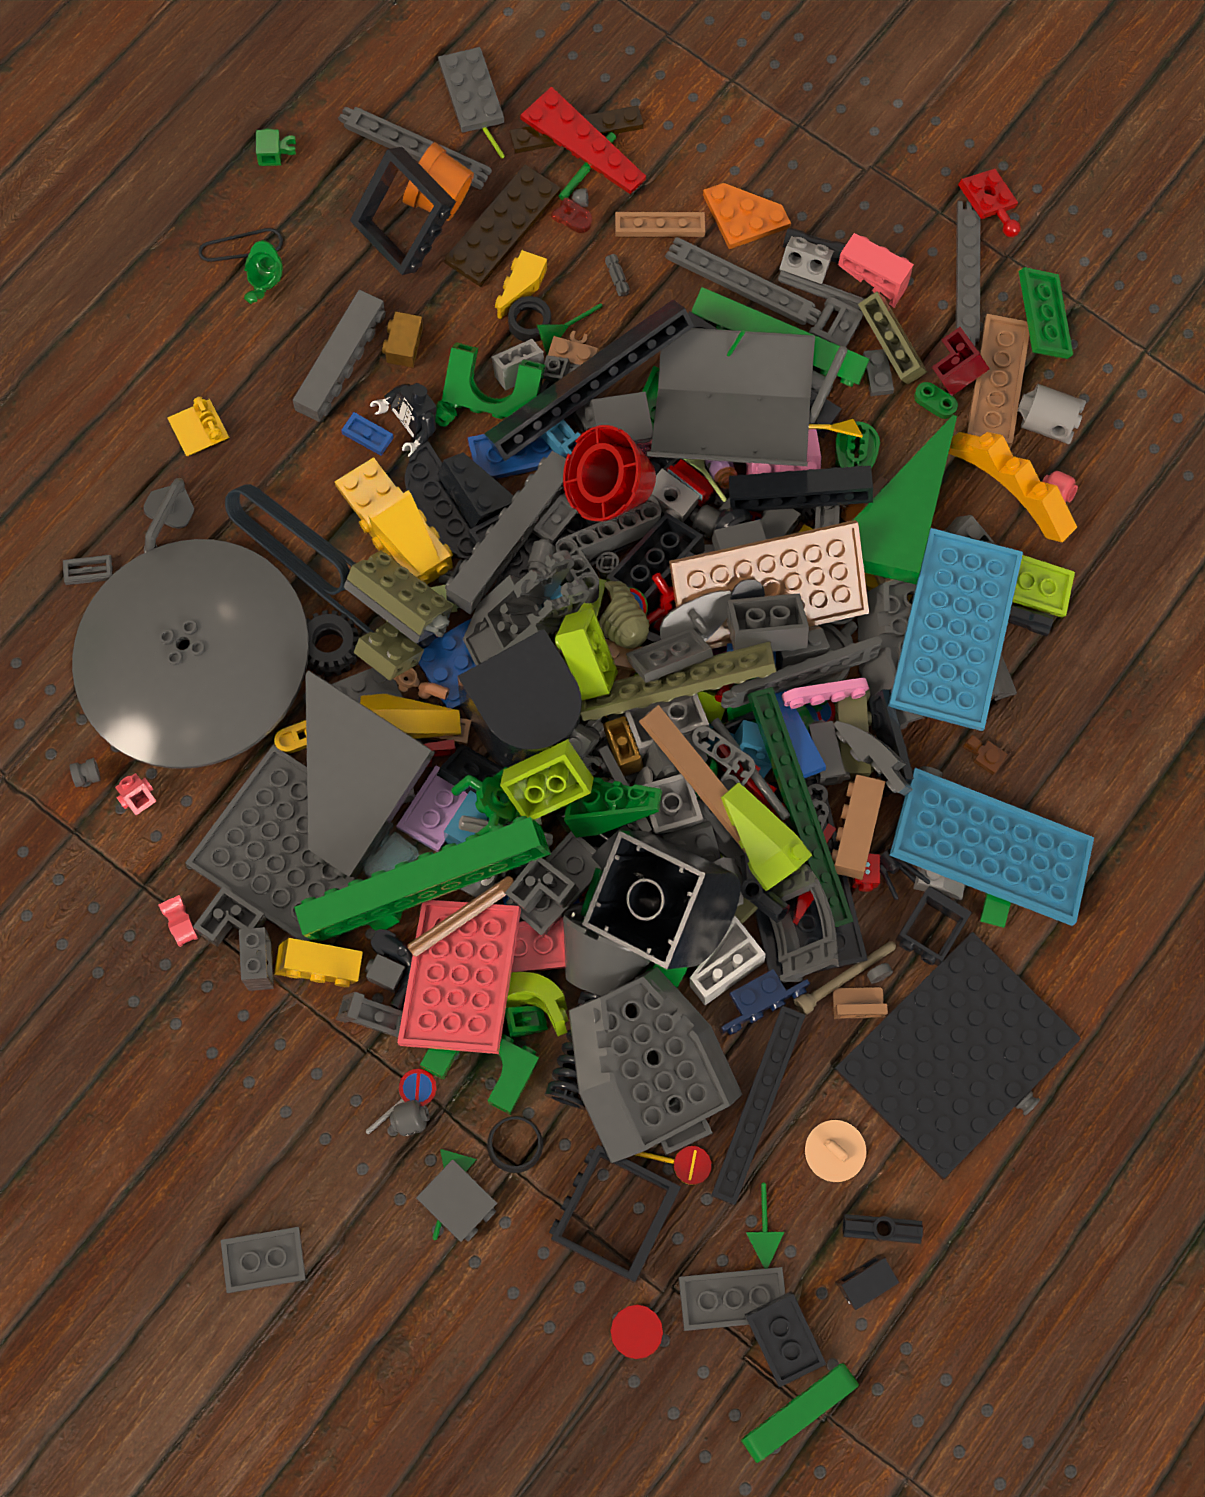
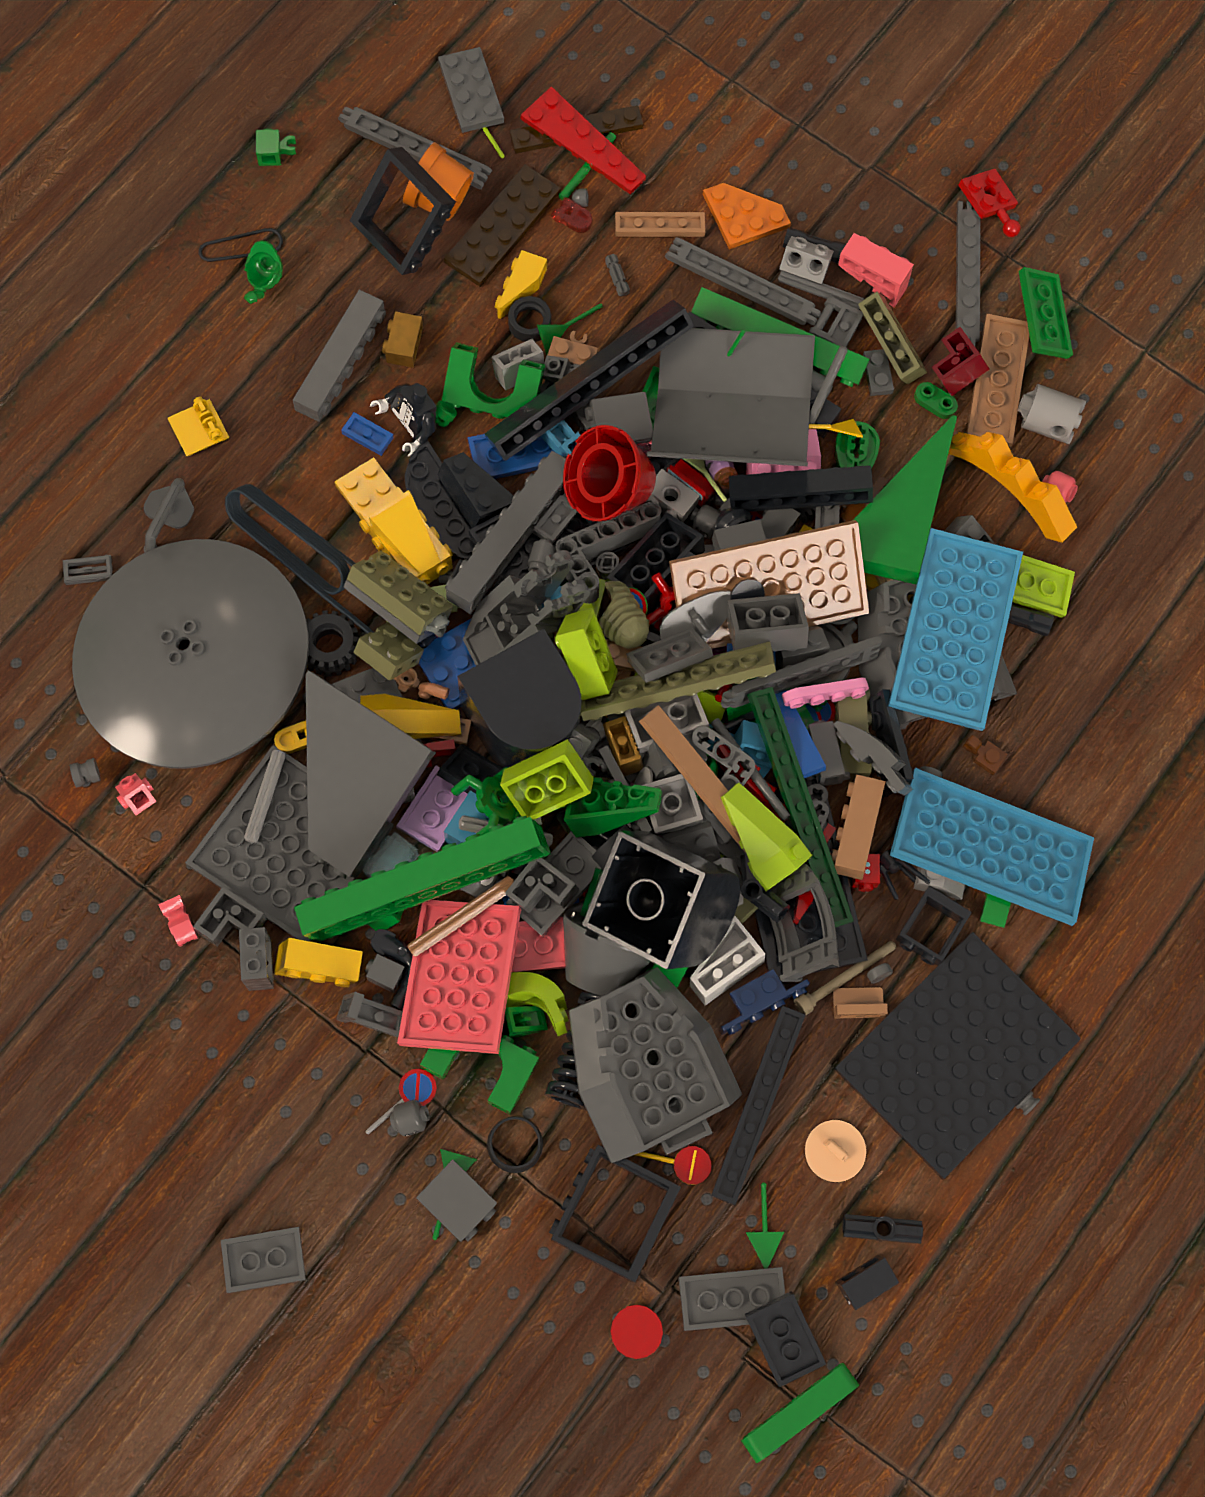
(264, 796): none -> light grey axle

